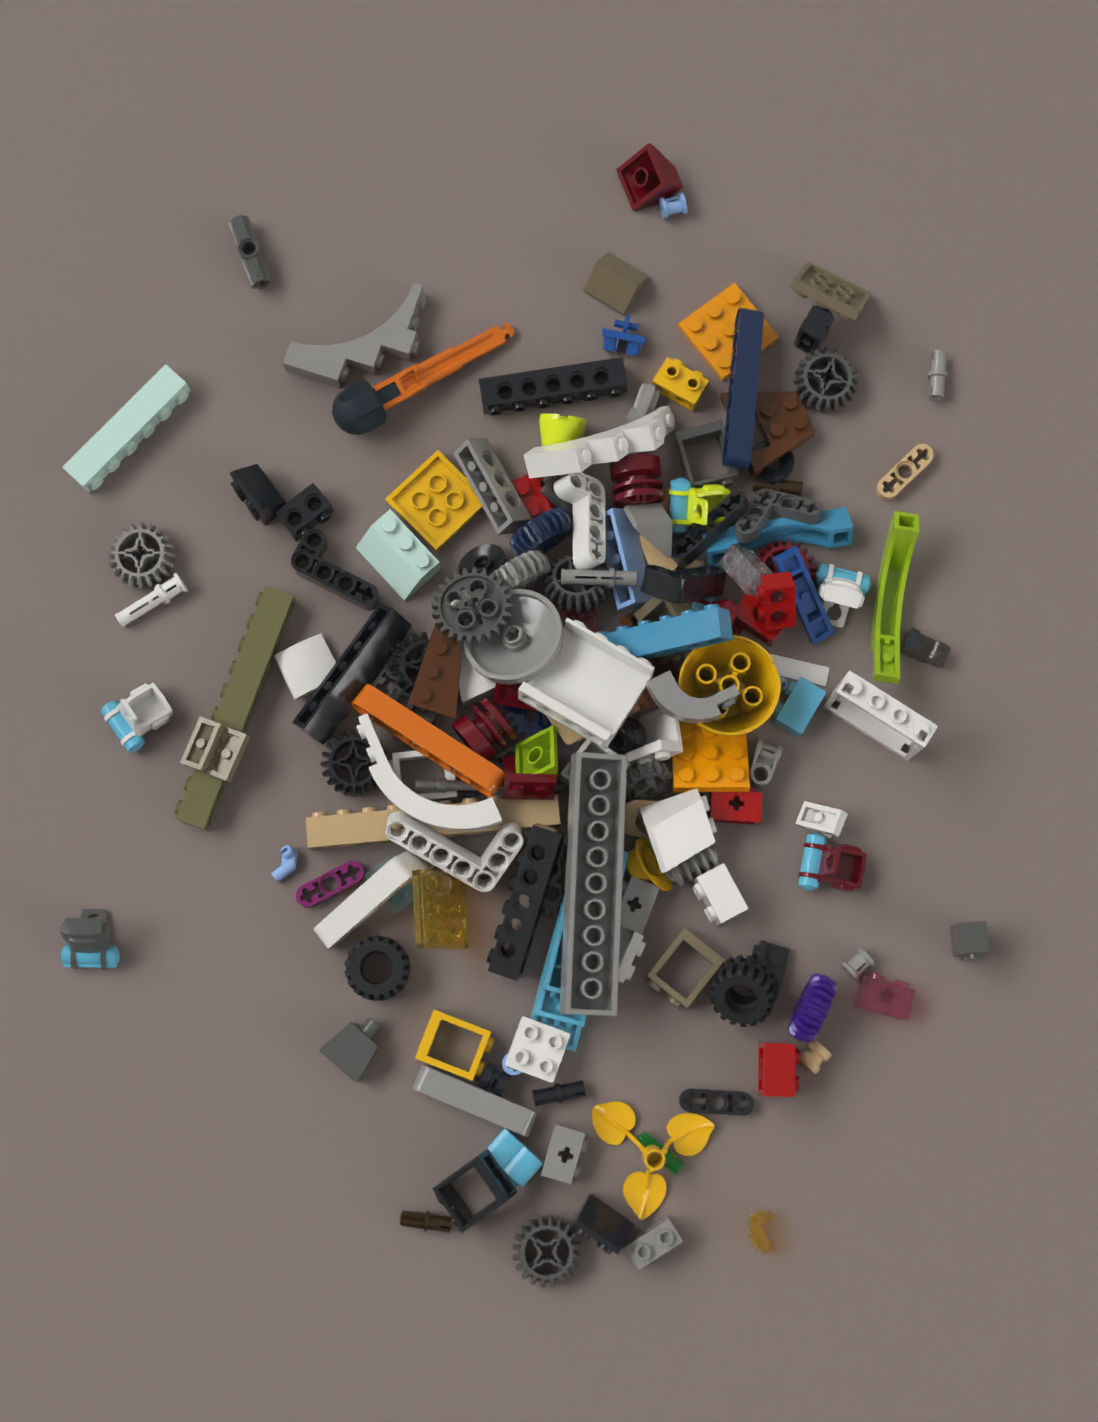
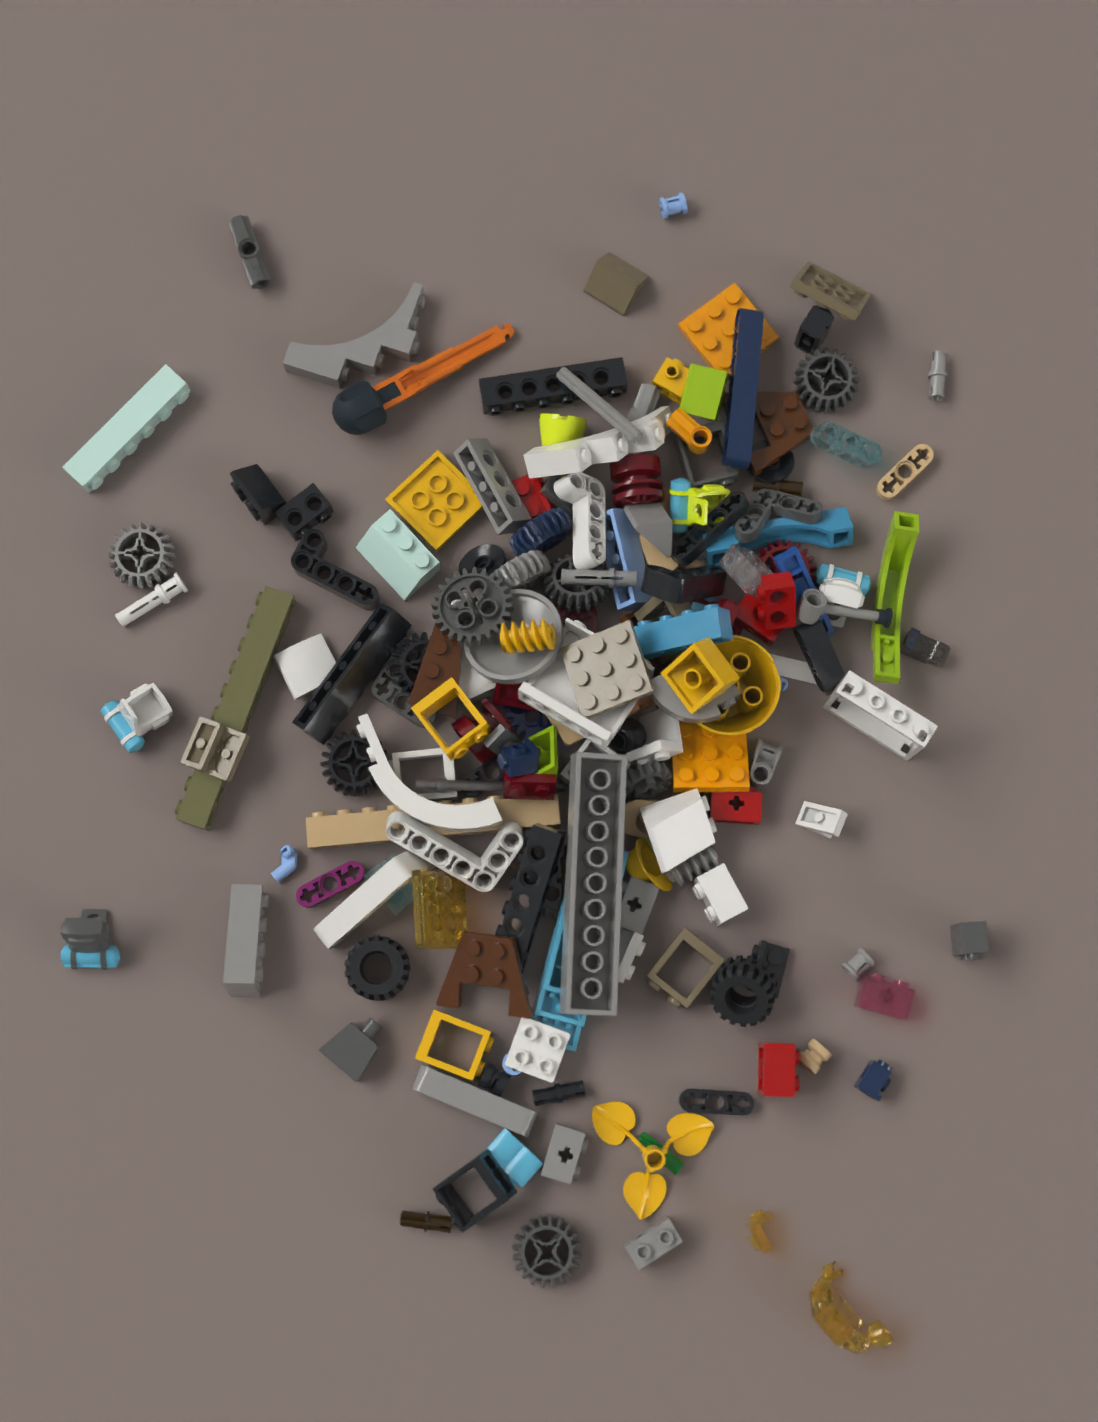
(245, 940): none -> light grey wedge
(429, 740): orange beam -> none
(438, 699): none -> yellow window
(487, 962): none -> reddish brown wing
(500, 738): none -> dark grey plate
(519, 758): none -> dark blue brick
(527, 637): none -> yellow piece
(599, 405): none -> light grey axle
(602, 1224): black slope -> none
(607, 670): none -> plate
(612, 337): blue hips -> none
(648, 177): dark red slope -> none
(687, 429): none -> light orange piece
(700, 675): none -> yellow slope
(704, 392): none -> lime slope
(799, 706): medium azure brick -> none
(812, 1007): dark purple gear -> none
(814, 604): none -> light grey piece
(819, 655): none -> black beam
(832, 865): dark red piece -> none
(840, 1320): none -> clear yellow torso
(856, 443): none -> clear light blue beam
(874, 1079): none -> dark blue brick

